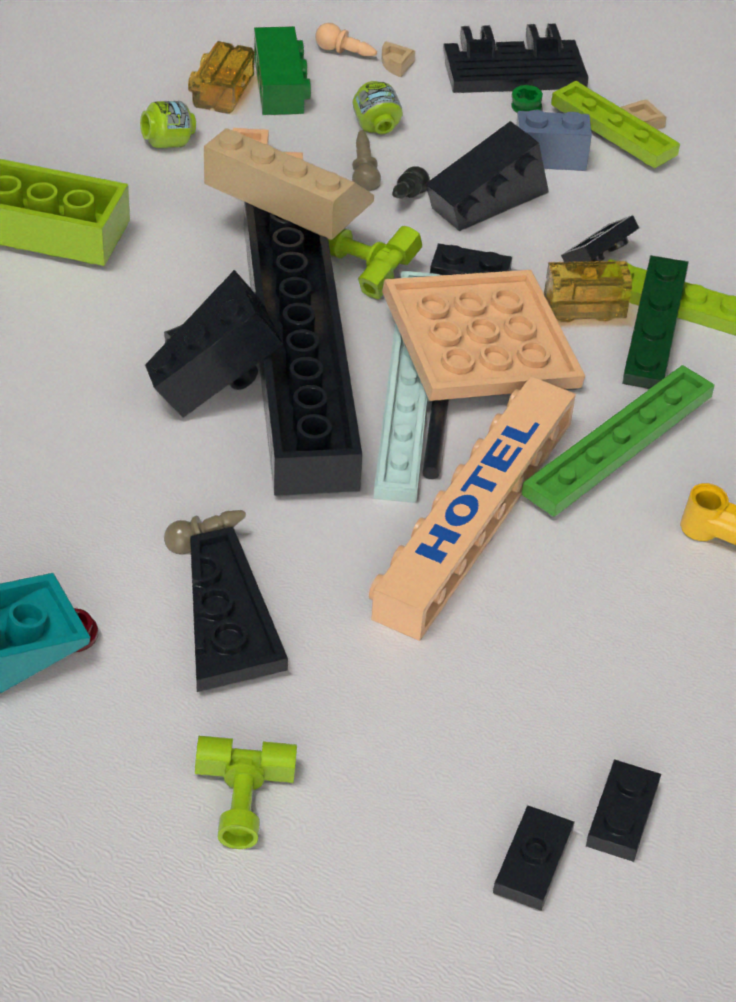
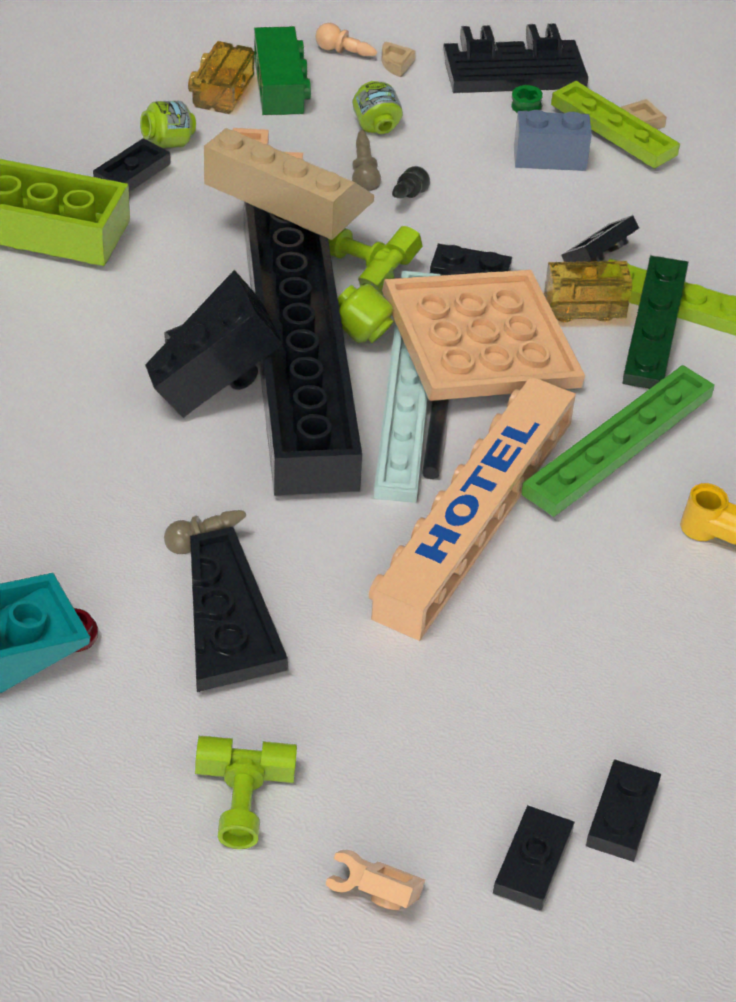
(135, 164): none -> black plate
(364, 313): none -> lime head
(386, 884): none -> light nougat plate
(489, 178): black wedge -> none

